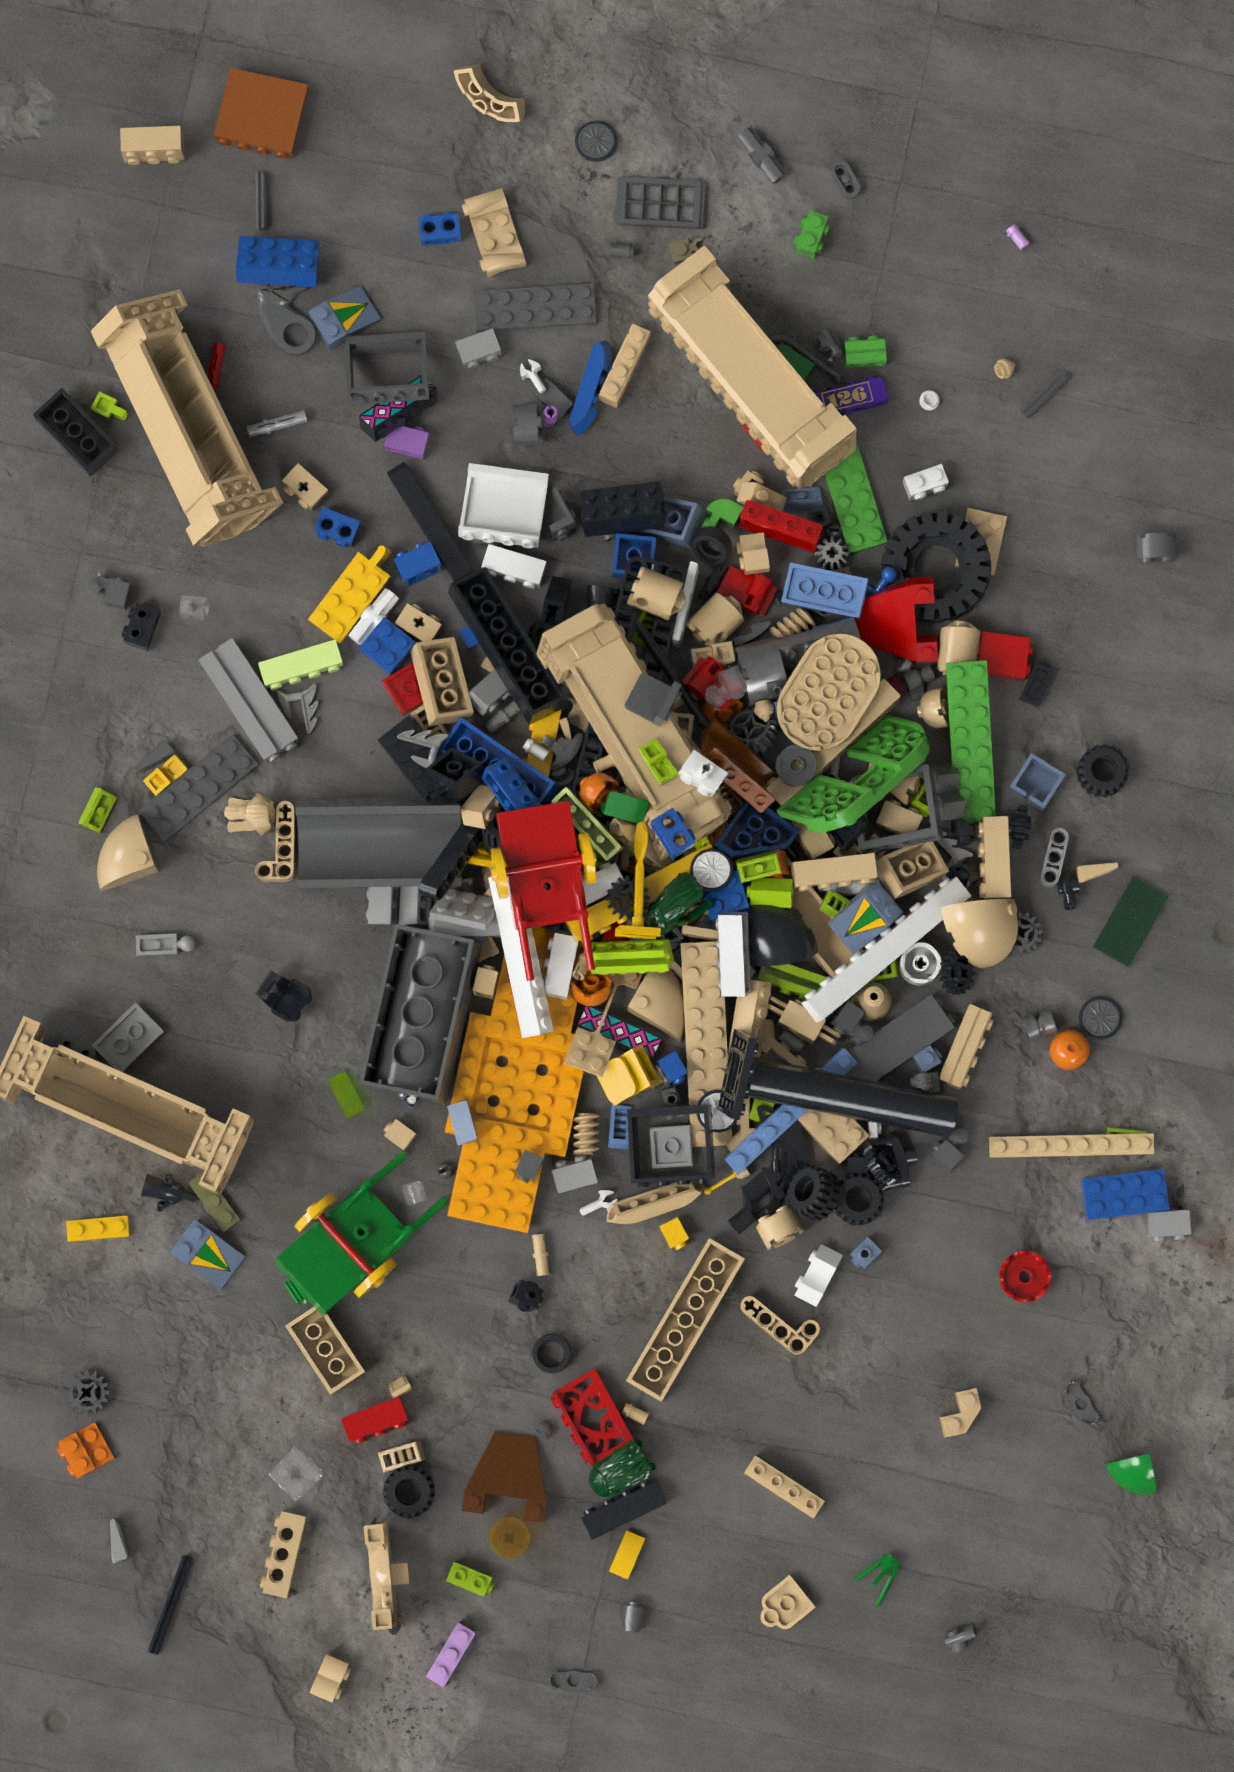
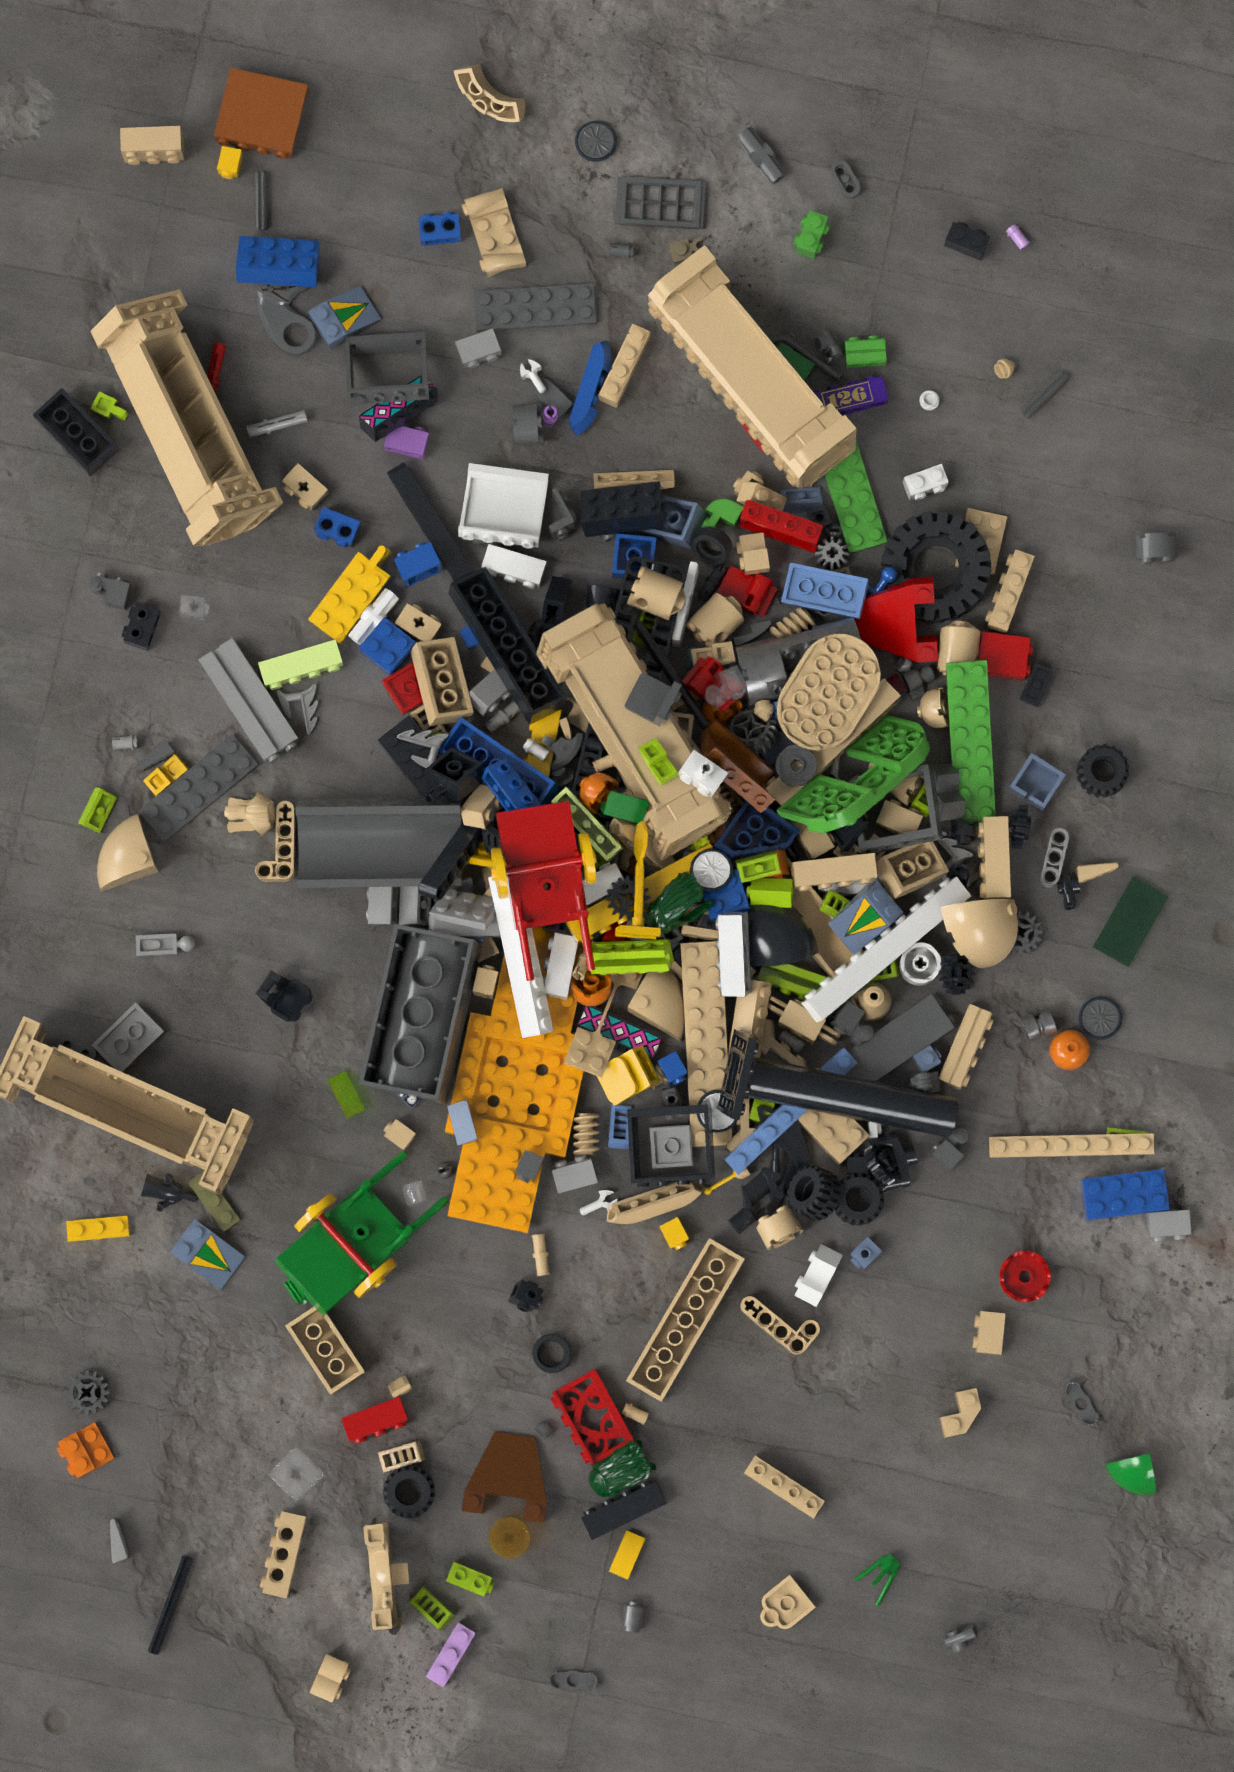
(125, 742): none -> light grey pin
(229, 162): none -> yellow brick
(443, 1609): none -> lime slope
(615, 479): none -> tan plate
(667, 835): blue brick -> none
(967, 240): none -> black brick
(989, 1333): none -> tan brick
(1011, 589): none -> tan brick

